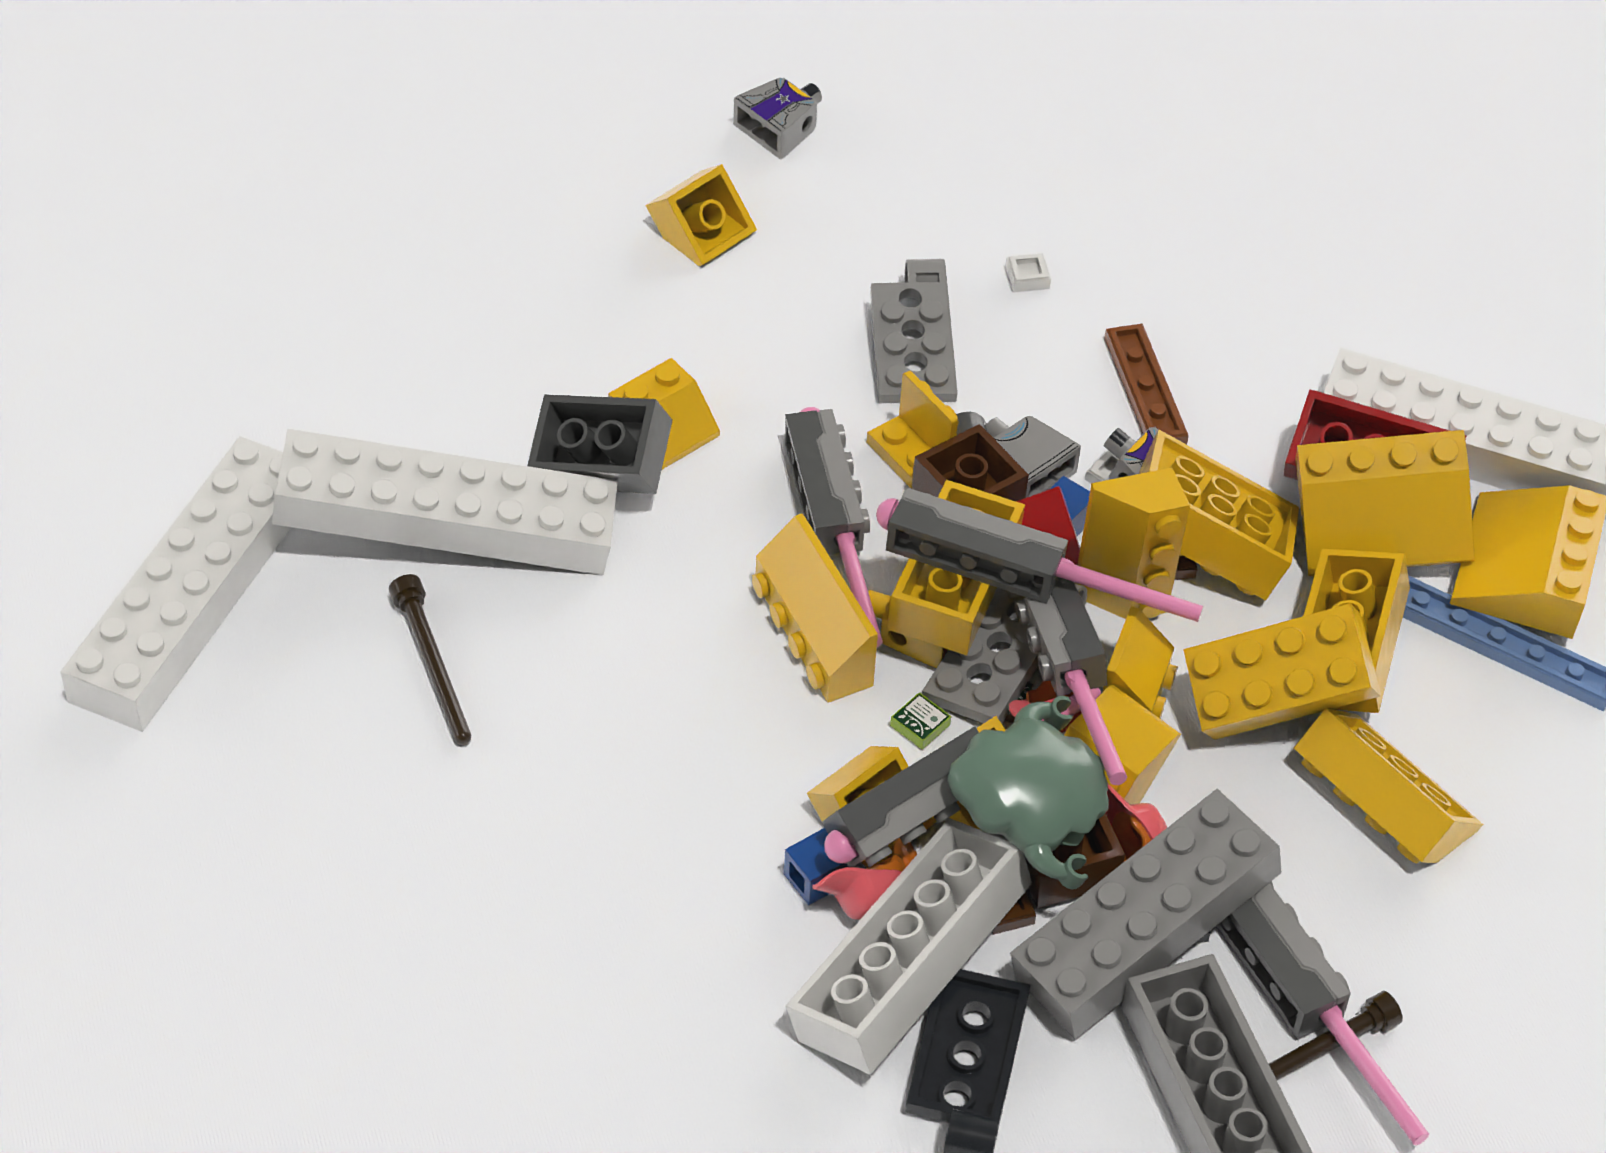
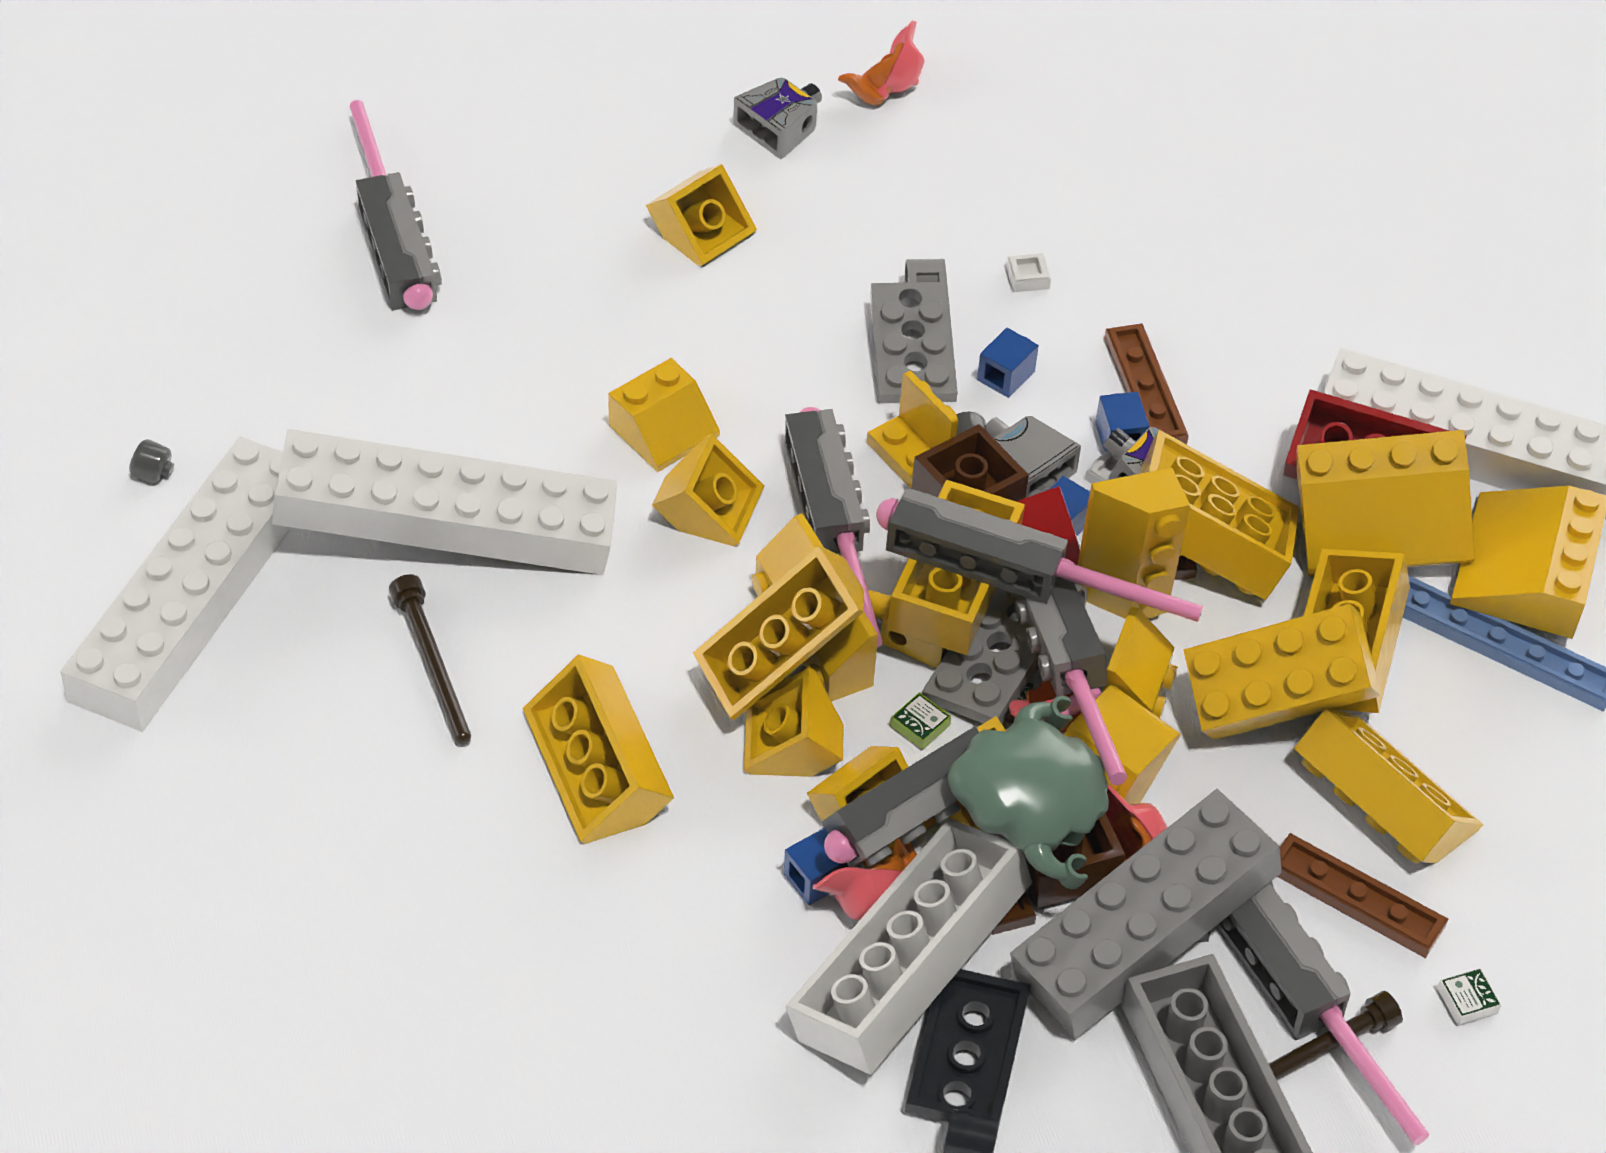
(151, 462): none -> dark grey piece
(394, 227): none -> piece
(597, 750): none -> yellow slope
(603, 439): dark grey brick -> none
(709, 494): none -> yellow slope
(780, 629): none -> yellow slope
(793, 729): none -> yellow slope
(892, 74): none -> hair
(1007, 362): none -> blue brick
(1121, 411): none -> blue brick
(1360, 896): none -> dark orange tile
(1469, 996): none -> tile

